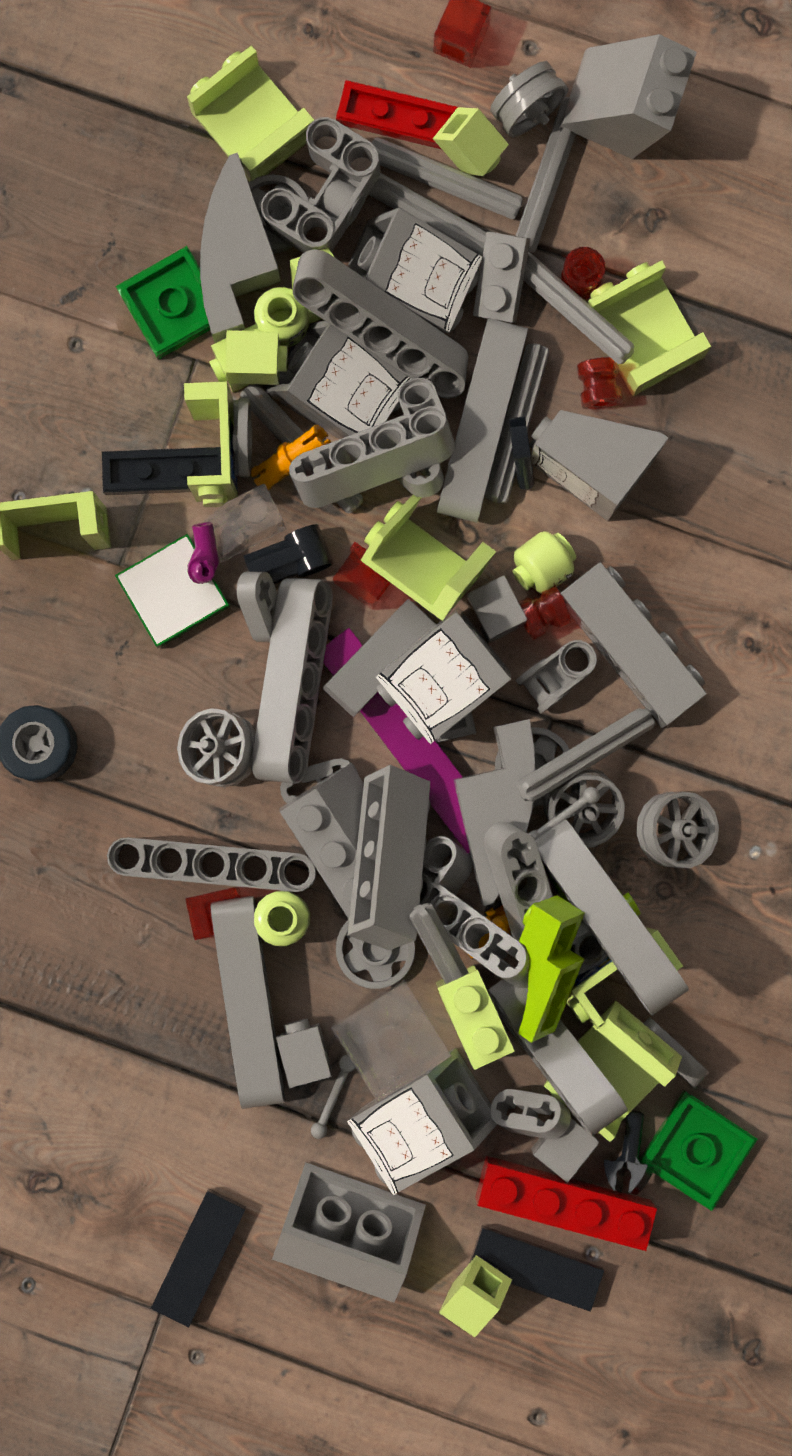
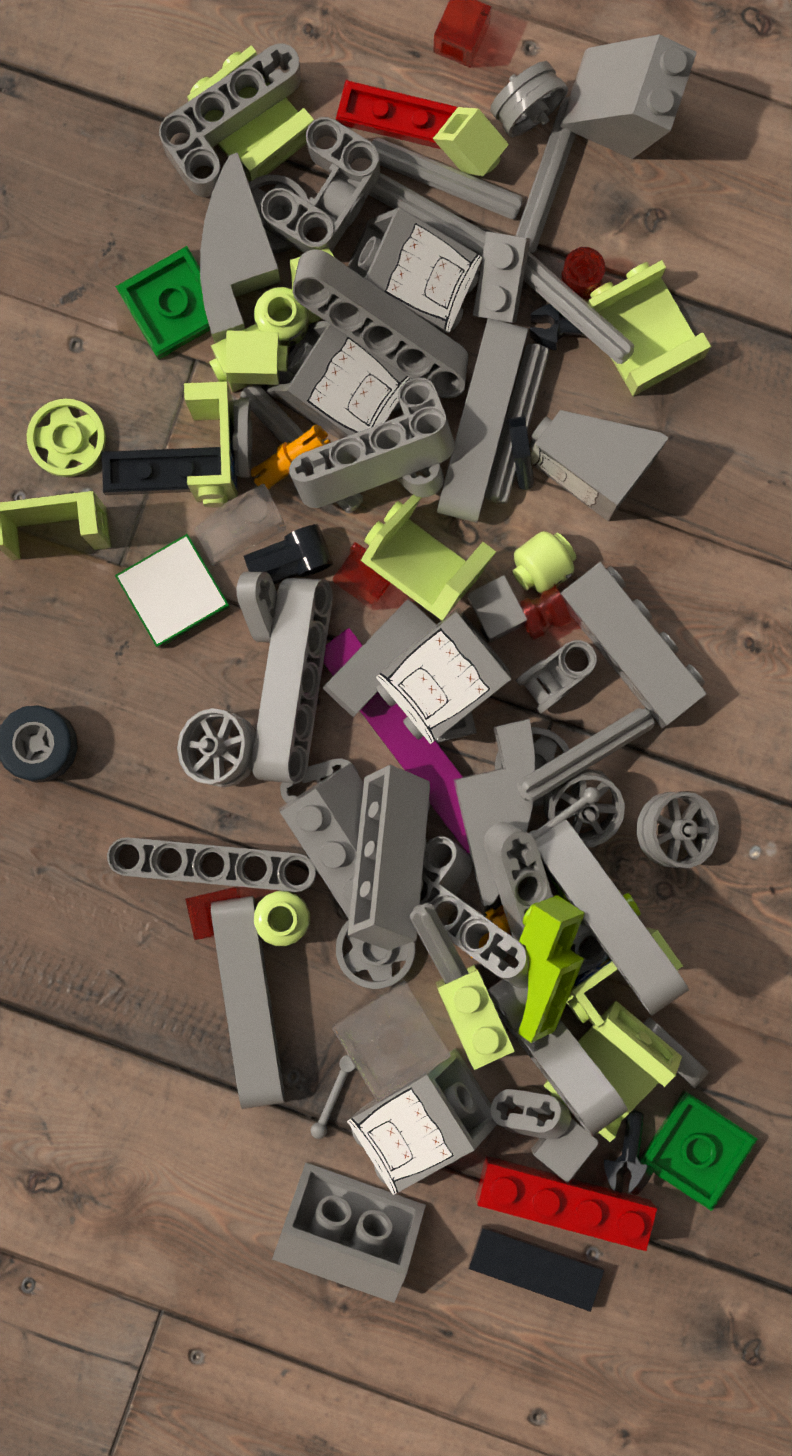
(66, 438): none -> yellowish green wheel
(198, 1257): black tile -> none
(205, 557): magenta arm -> none
(236, 110): none -> light grey beam
(303, 1053): light grey brick -> none
(475, 1296): yellowish green brick -> none
(560, 327): none -> black bar
(599, 383): clear red wheel -> none

